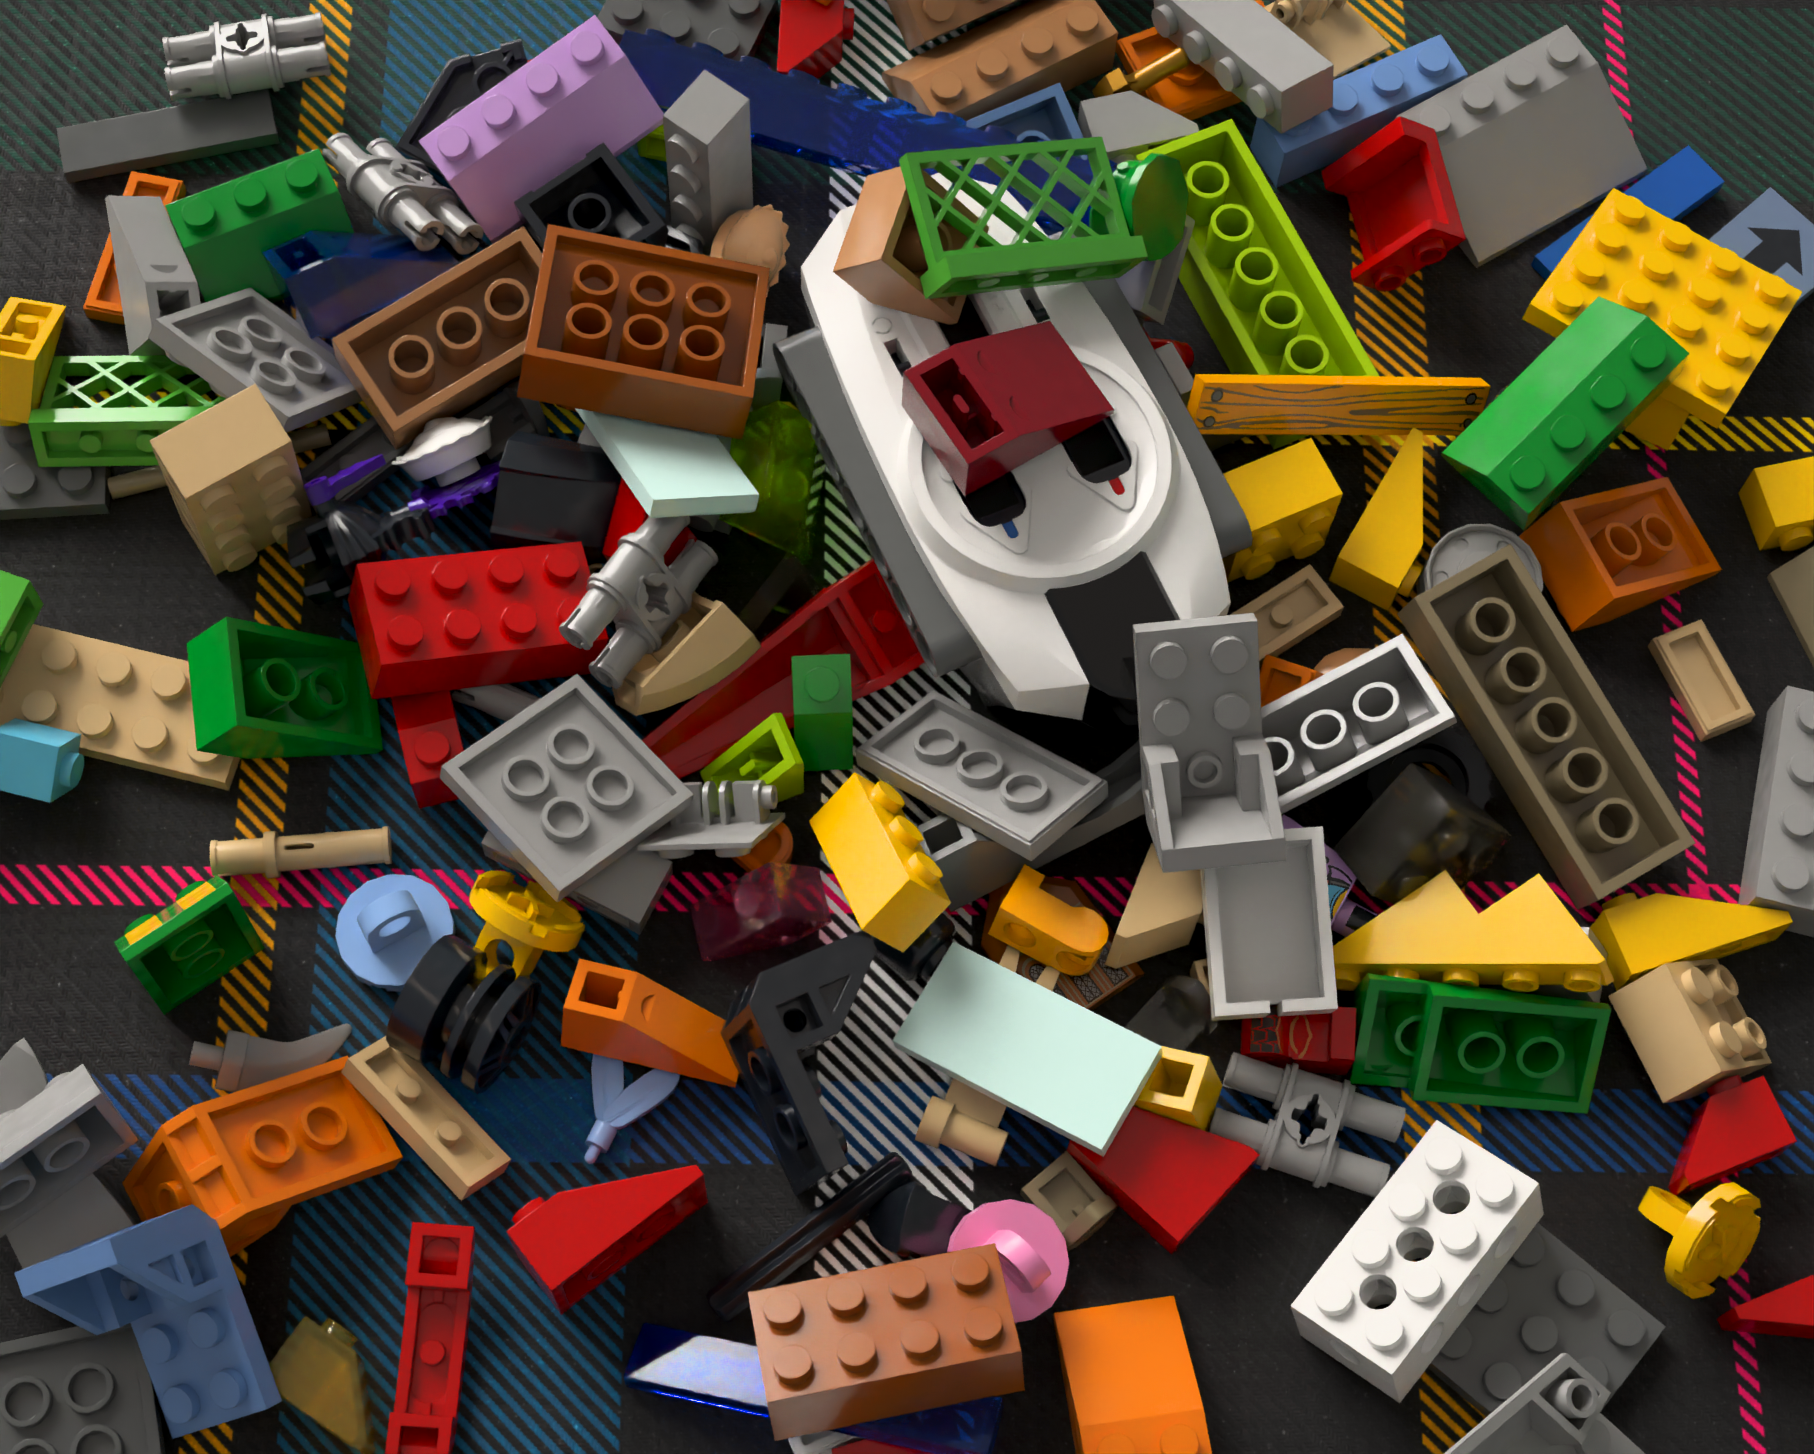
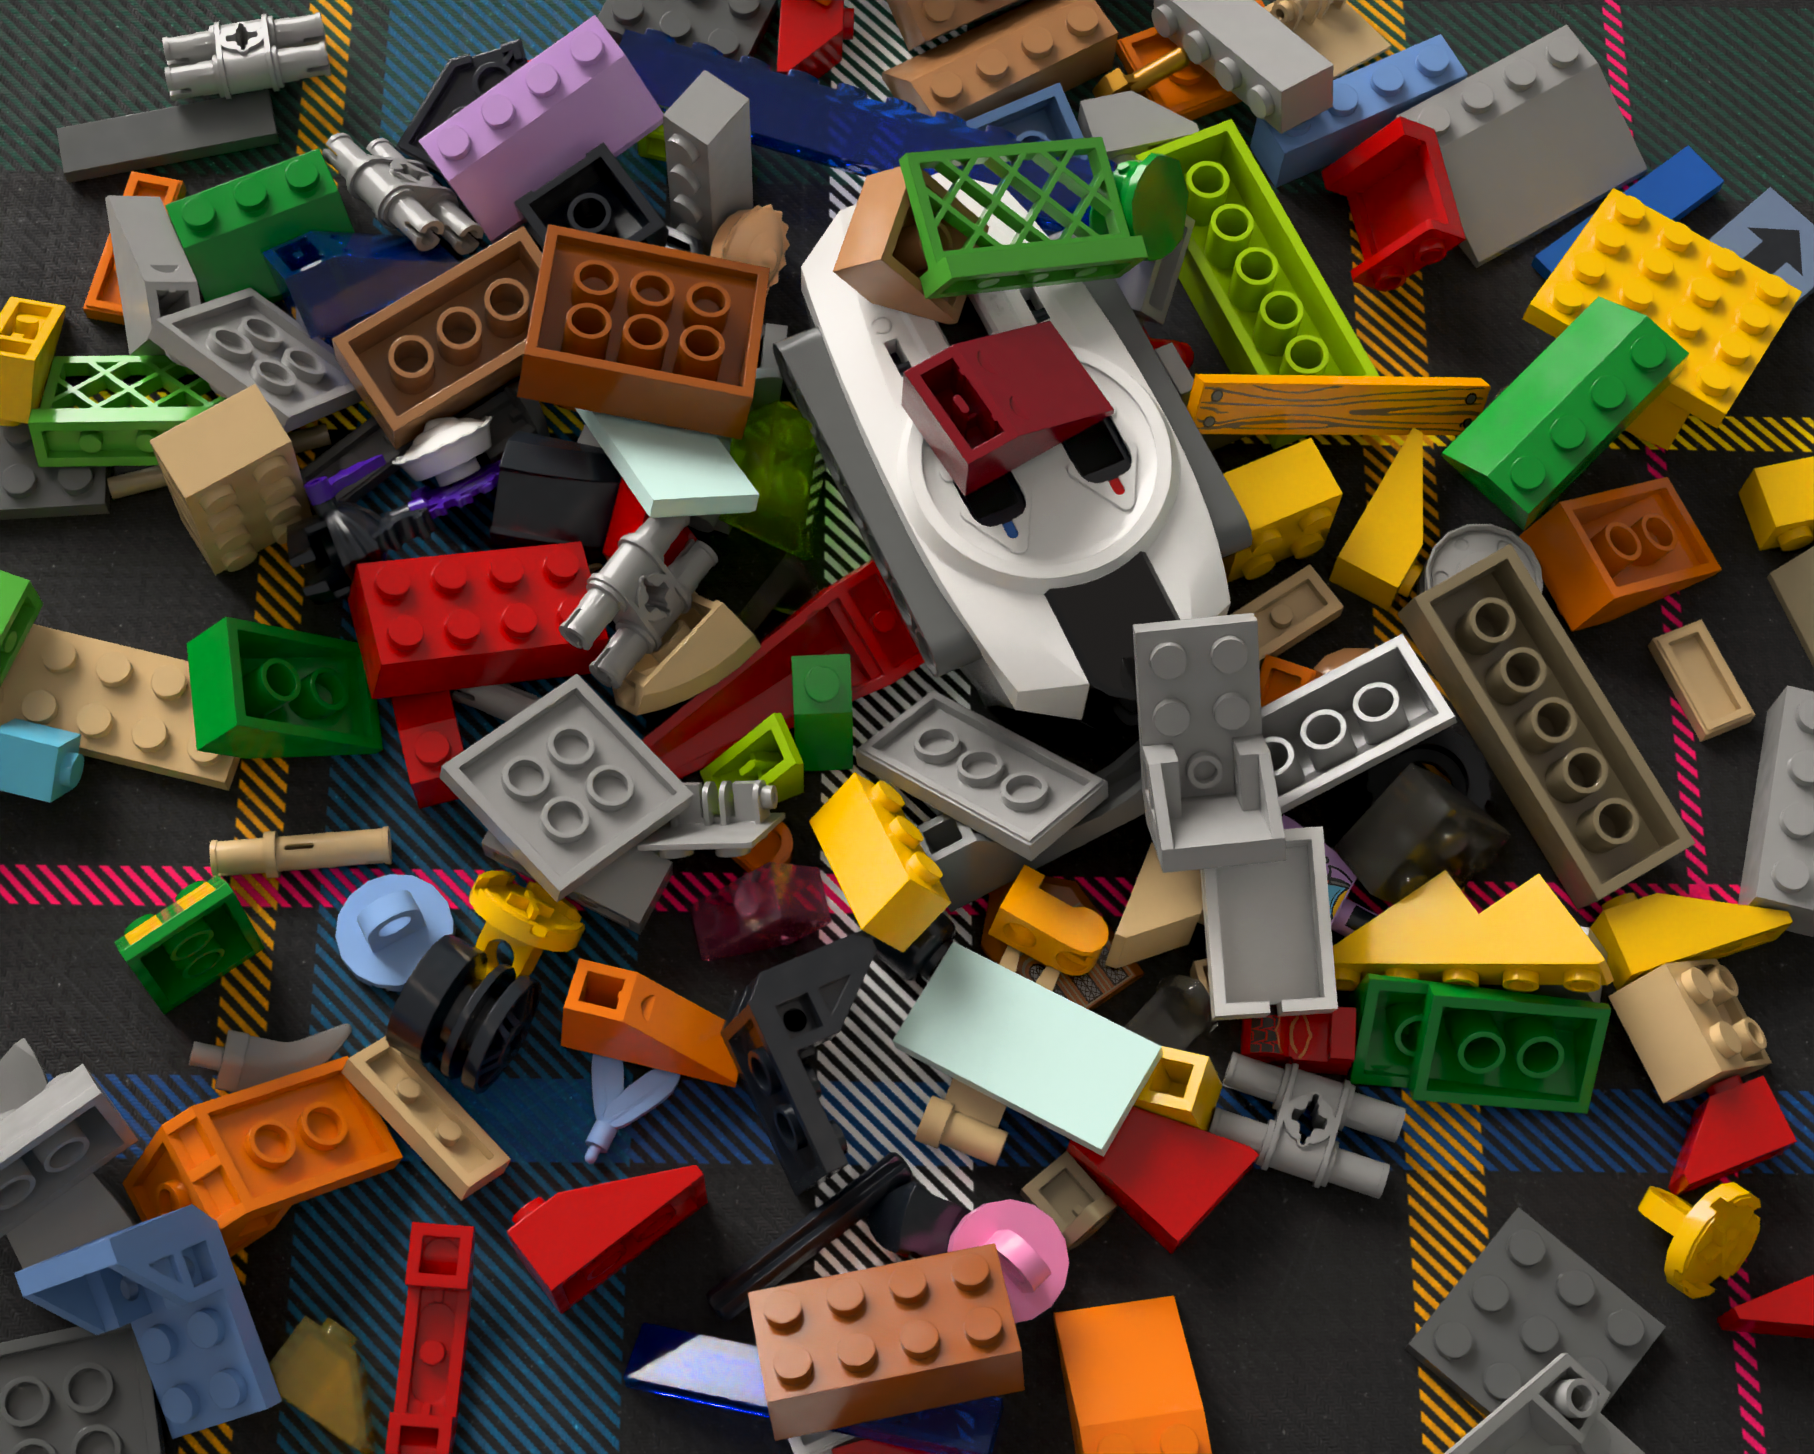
(1424, 1296): white brick -> none

